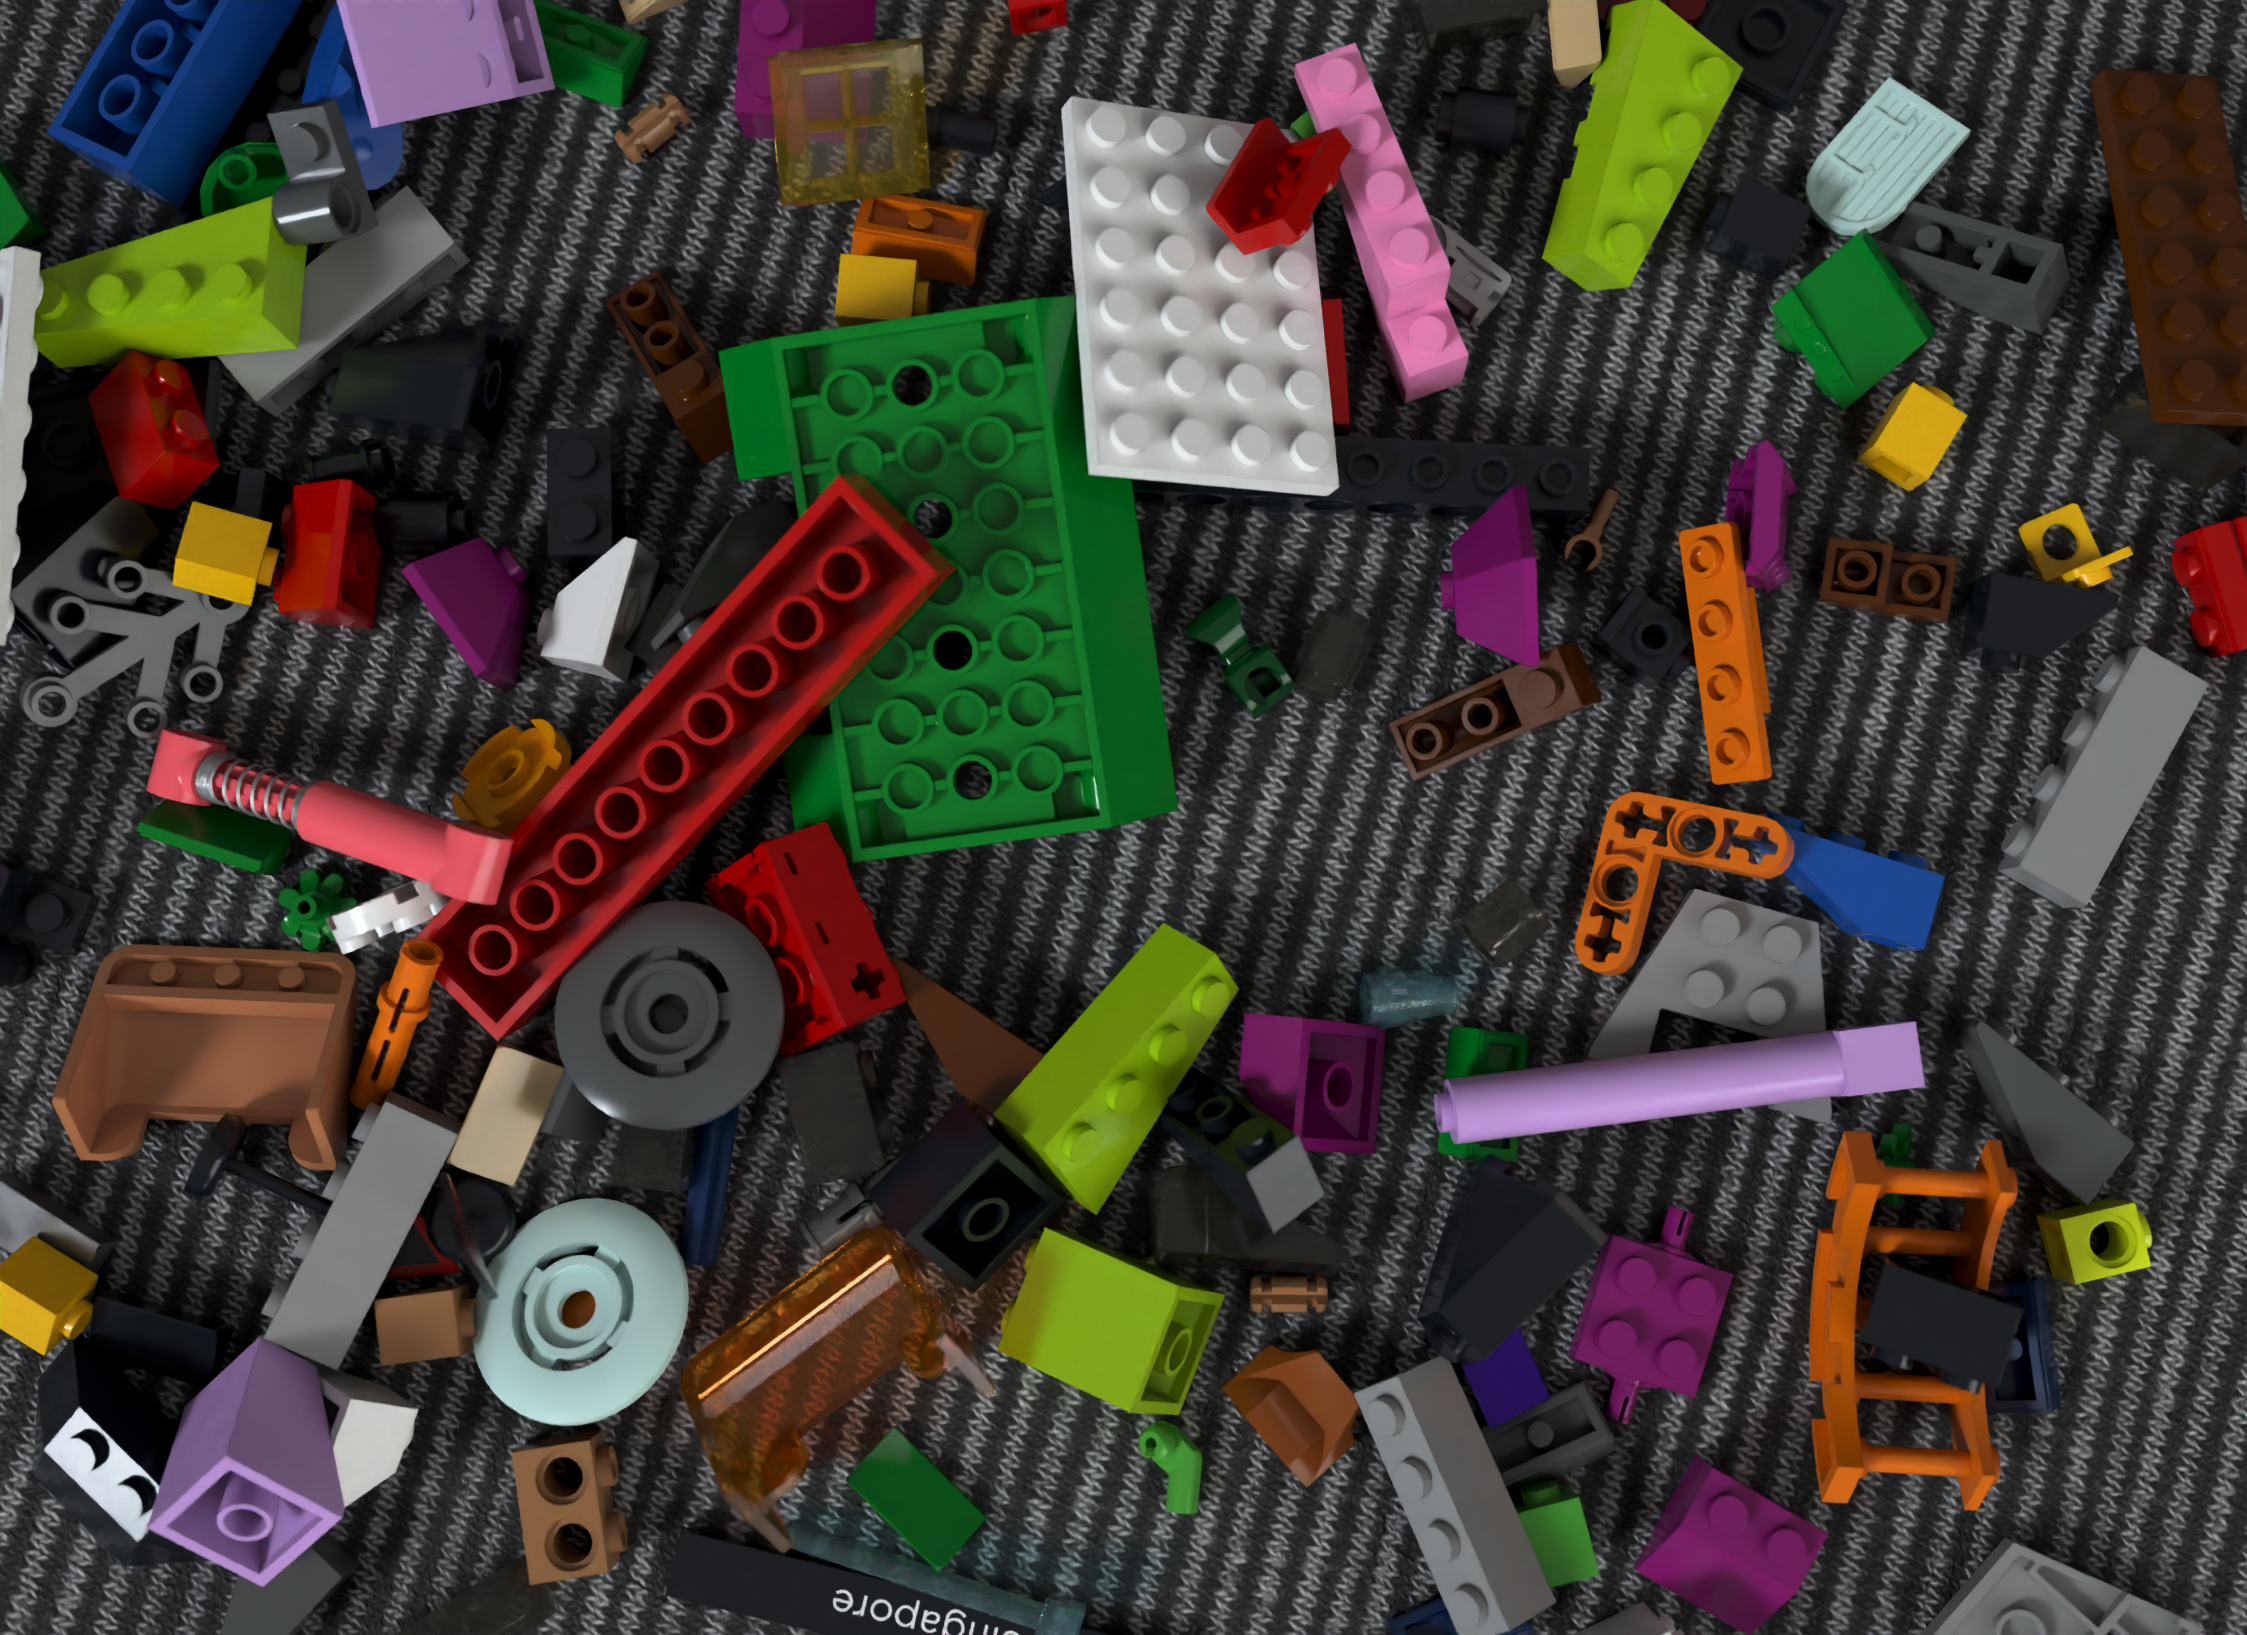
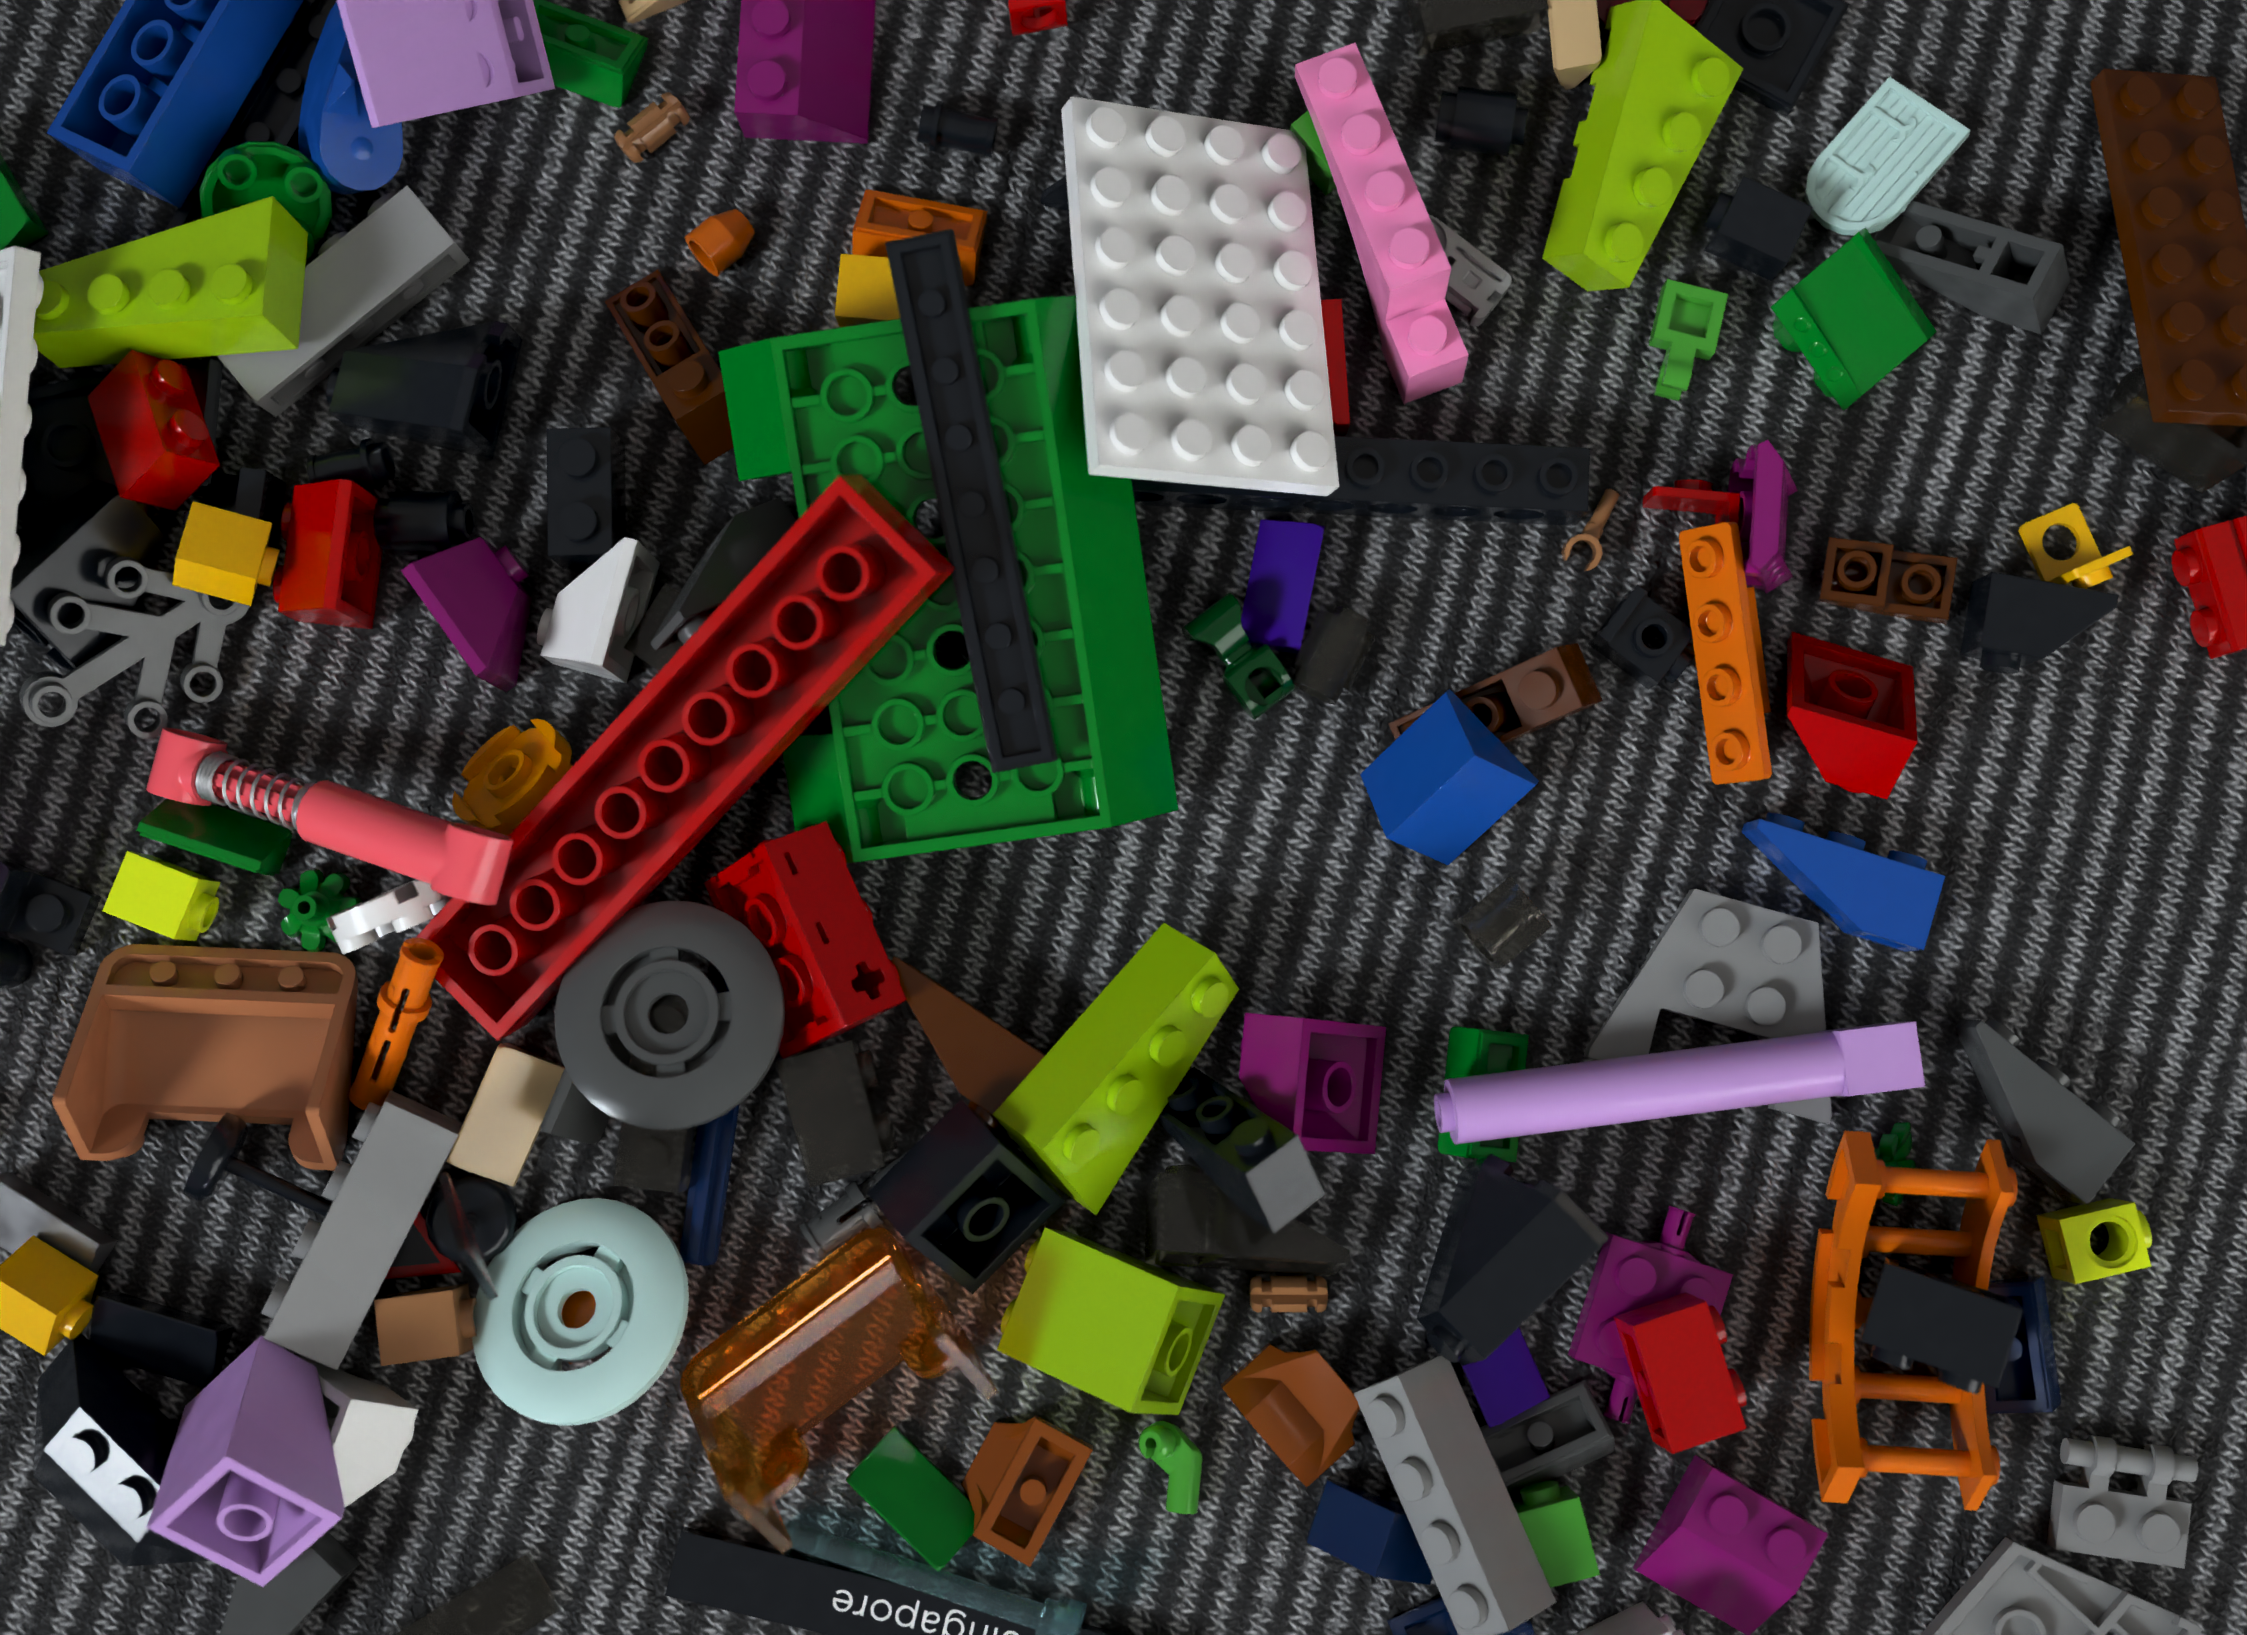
(163, 897): none -> neon yellow brick
(325, 187): dark grey plate -> none
(549, 1506): medium nougat brick -> none
(720, 240): none -> orange hose
(849, 121): clear yellow piece -> none
(972, 500): none -> black tile
(1022, 1484): none -> dark orange slope
(1275, 186): red bracket -> none
(1281, 584): none -> dark purple slope
(1368, 1534): none -> dark blue slope
(1403, 997): clear light blue cone -> none
(1444, 781): none -> blue slope
(1497, 581): magenta slope -> none
(1645, 856): orange beam -> none
(1682, 1372): none -> red brick
(1687, 328): none -> bright green plate
(1695, 496): none -> red bracket
(1851, 713): none -> red slope
(1912, 435): yellow brick -> none
(2101, 776): light grey brick -> none
(2118, 1522): none -> light grey plate

